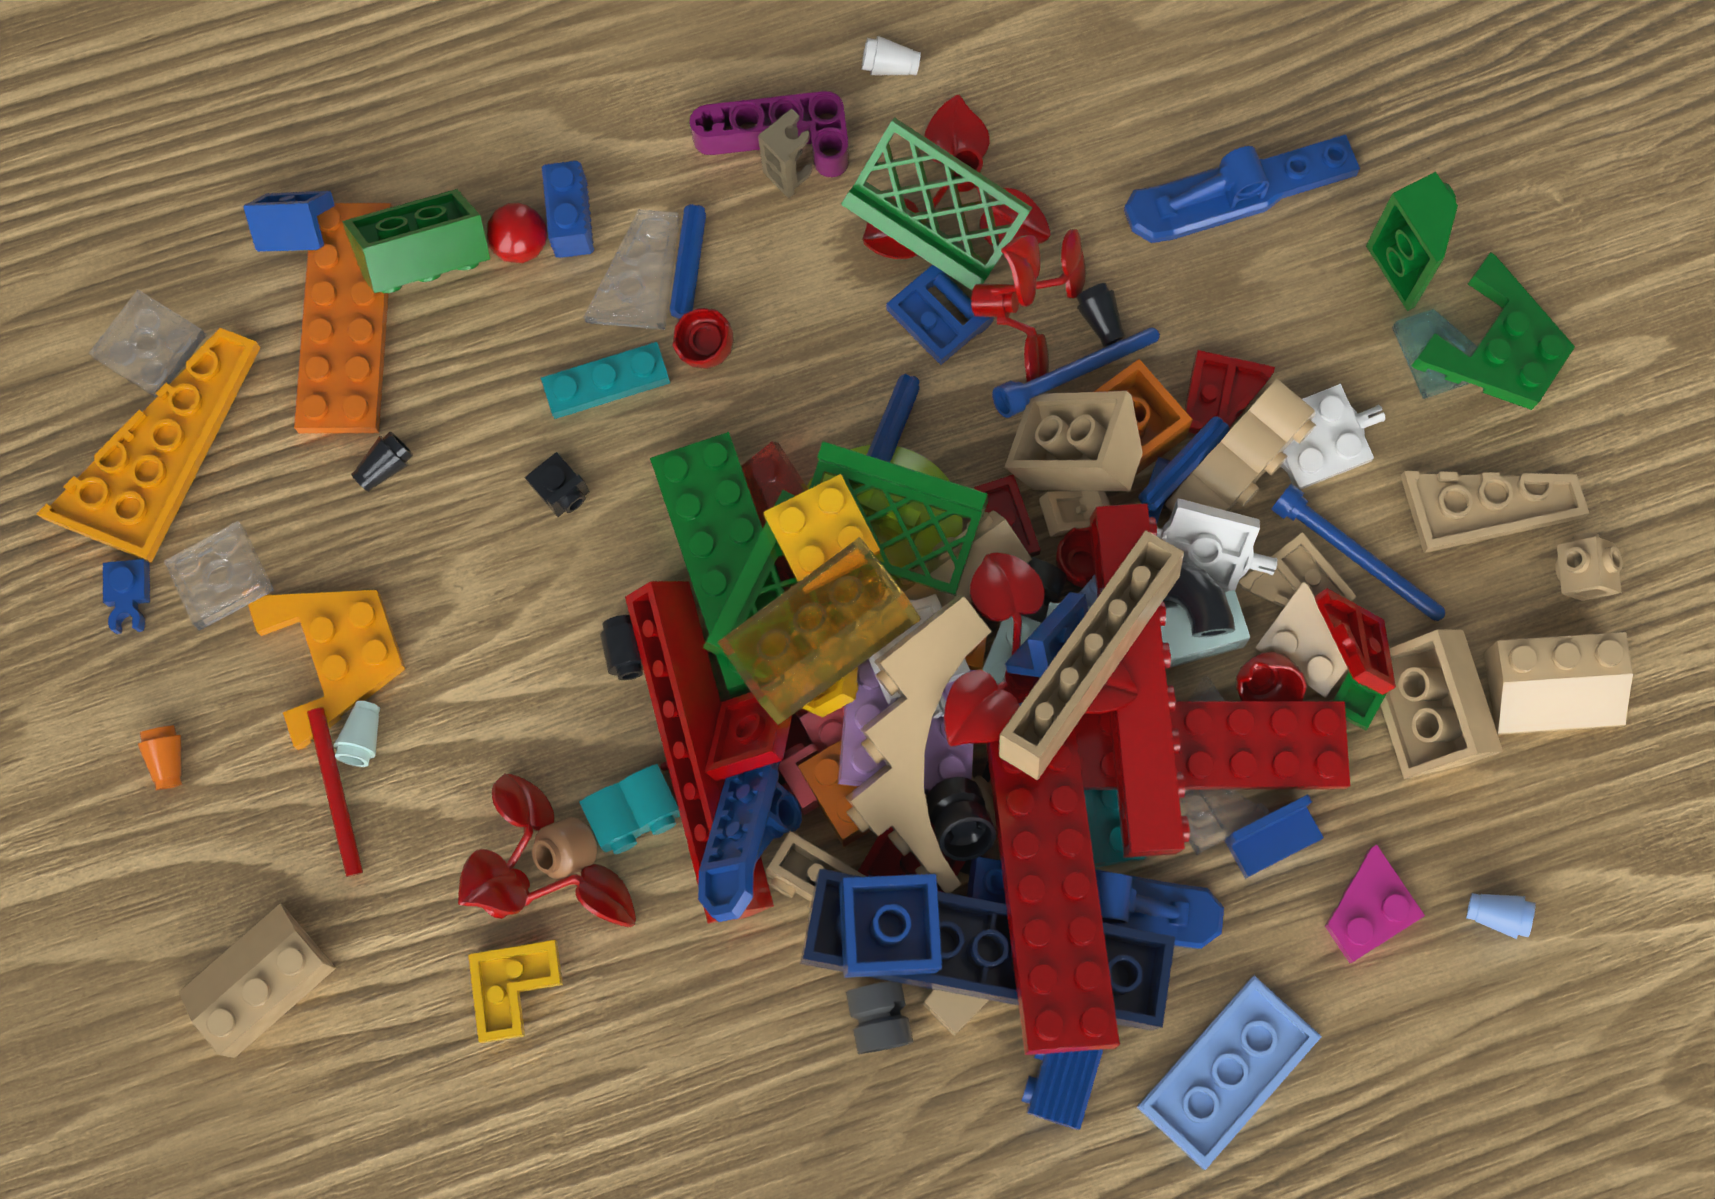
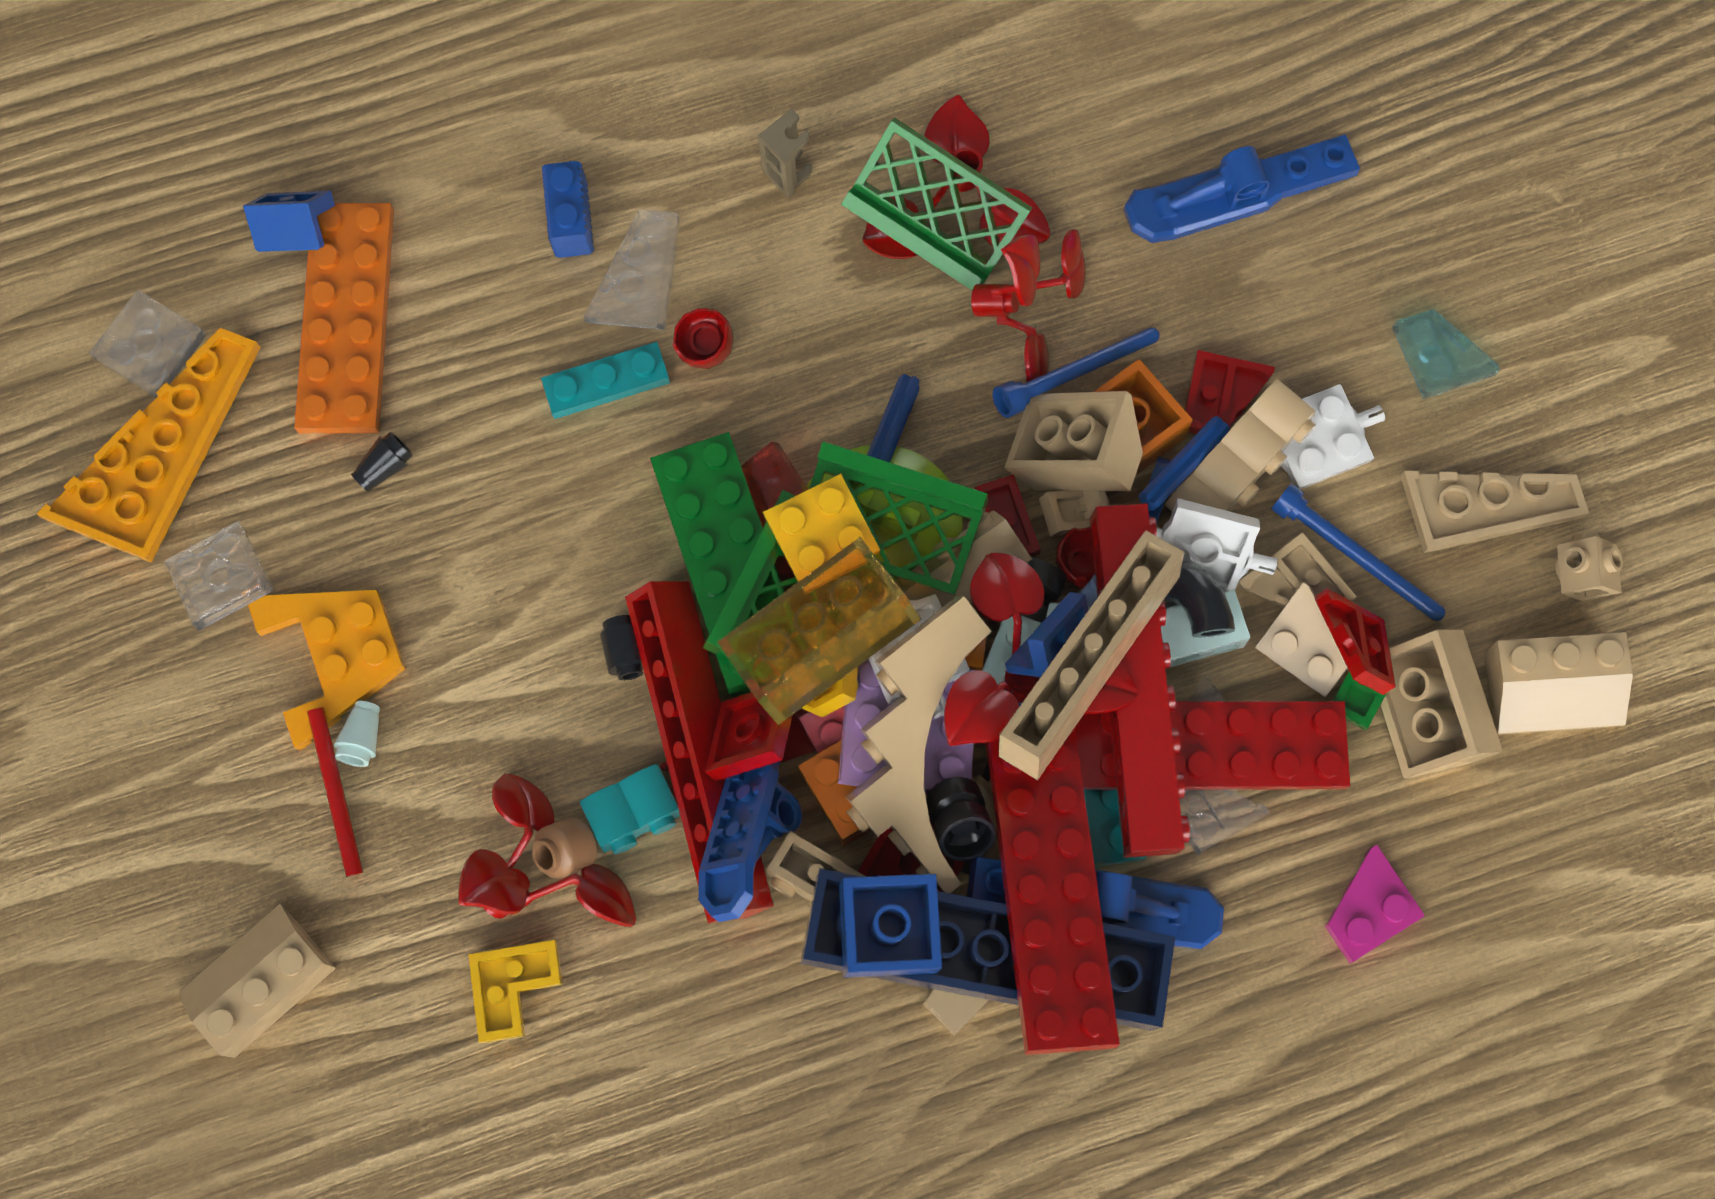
(125, 587): blue plate -> none
(162, 756): orange cone -> none
(417, 241): green slope -> none
(516, 233): red hair -> none
(558, 485): black bracket -> none
(688, 260): blue axle -> none
(763, 113): magenta beam -> none
(793, 778): coral bracket -> none
(879, 1017): dark grey wheel -> none
(889, 58): white cone -> none
(930, 321): blue plate -> none
(1062, 1086): blue brick -> none
(1101, 312): black cone -> none
(1228, 1072): light blue tile -> none
(1270, 678): red hair -> none
(1274, 837): blue panel -> none
(1414, 236): green slope -> none
(1502, 913): light blue cone -> none
(1516, 353): green wing -> none

